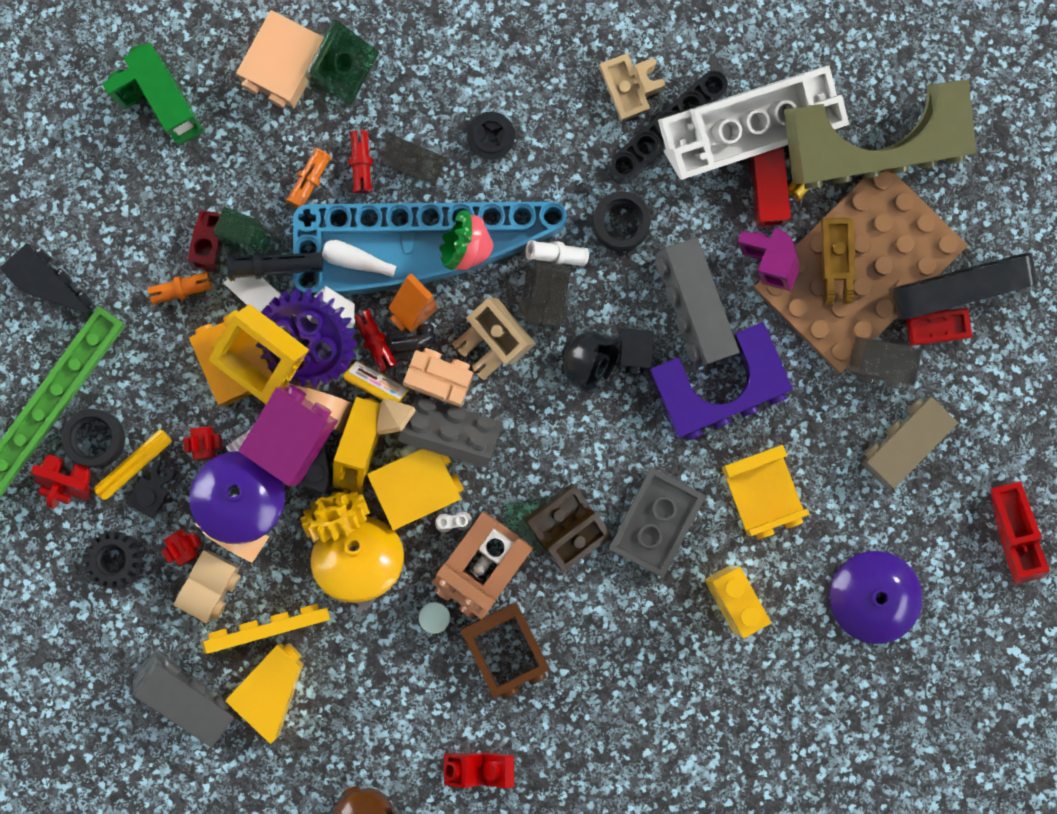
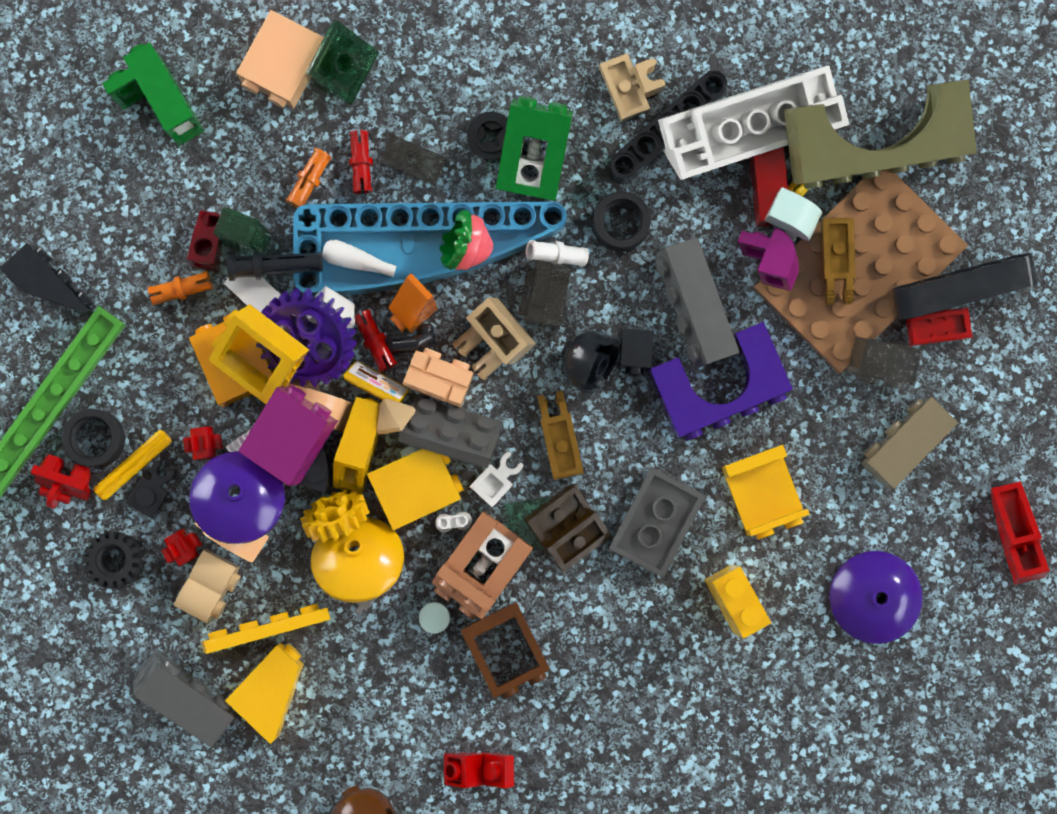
(493, 482): none -> white plate
(538, 122): none -> green brick
(560, 439): none -> pearl gold hinge
(794, 214): none -> light aqua brick

